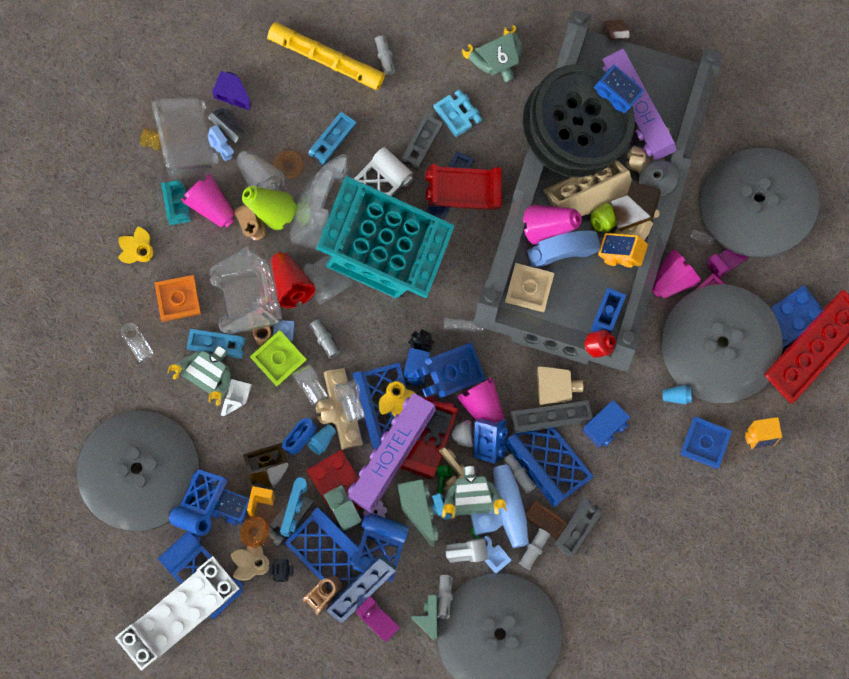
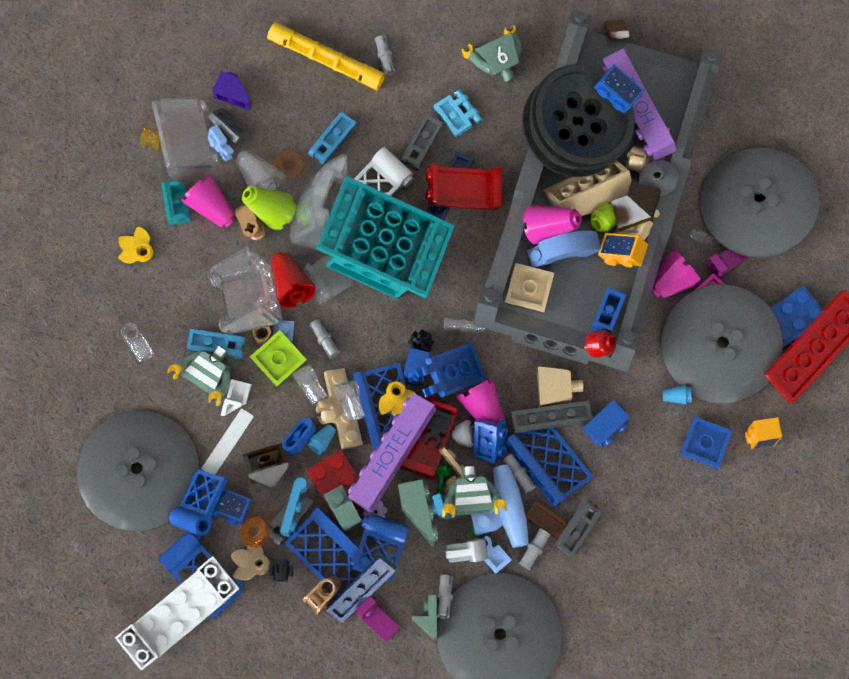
(177, 298): orange plate -> none
(227, 442): none -> white sticker
(259, 495): light orange panel -> none

